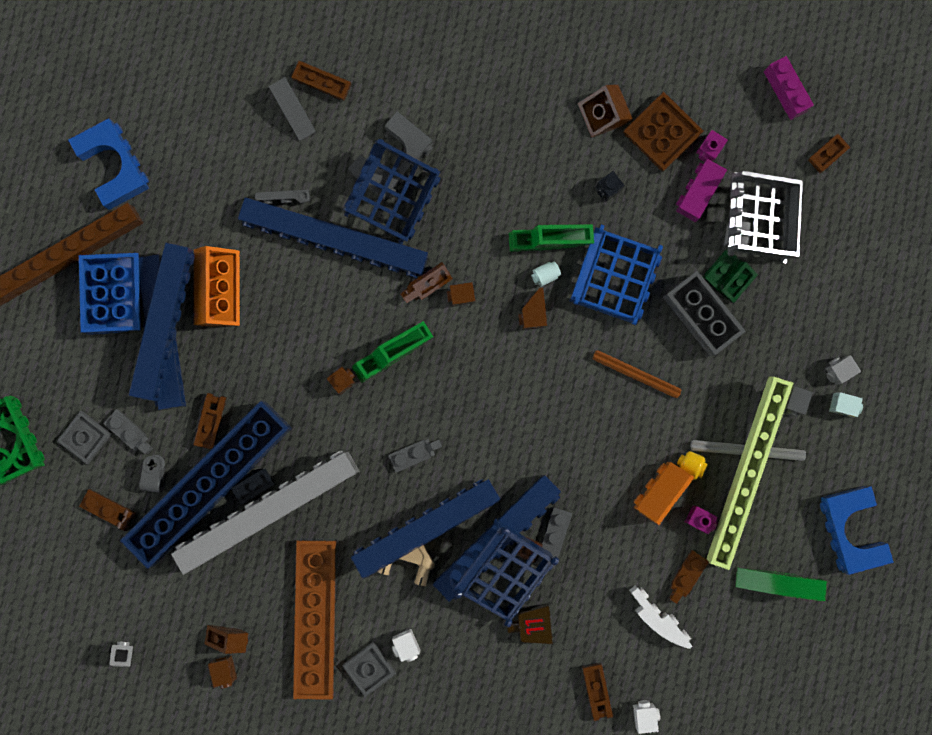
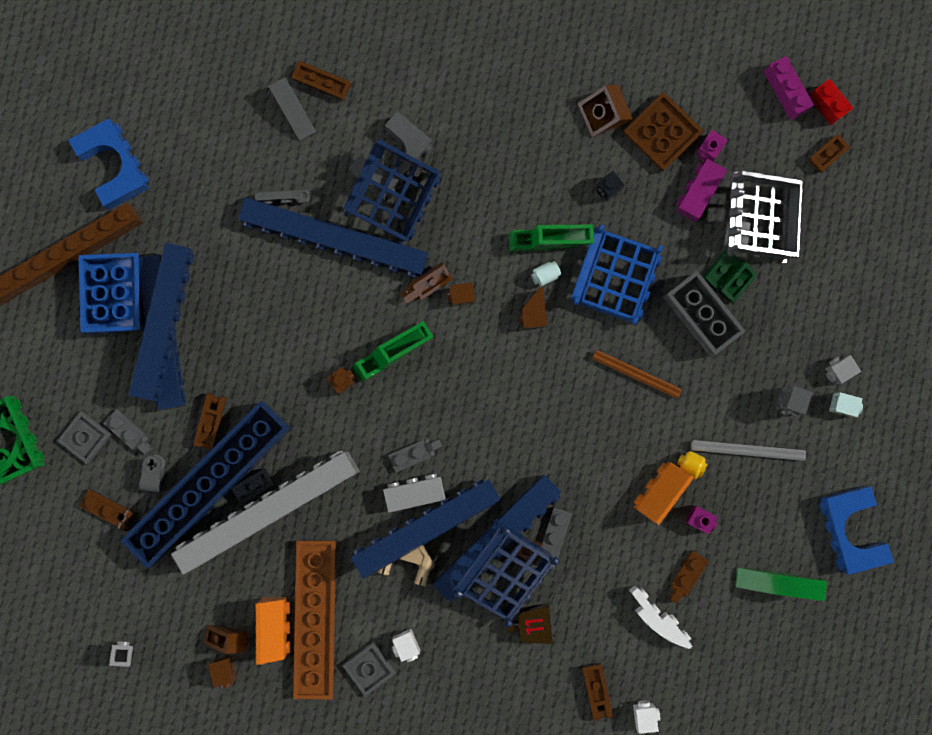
(216, 286): orange slope -> none
(272, 629): none -> orange slope
(414, 493): none -> light grey brick
(749, 472): yellowish green brick -> none
(830, 101): none -> red brick

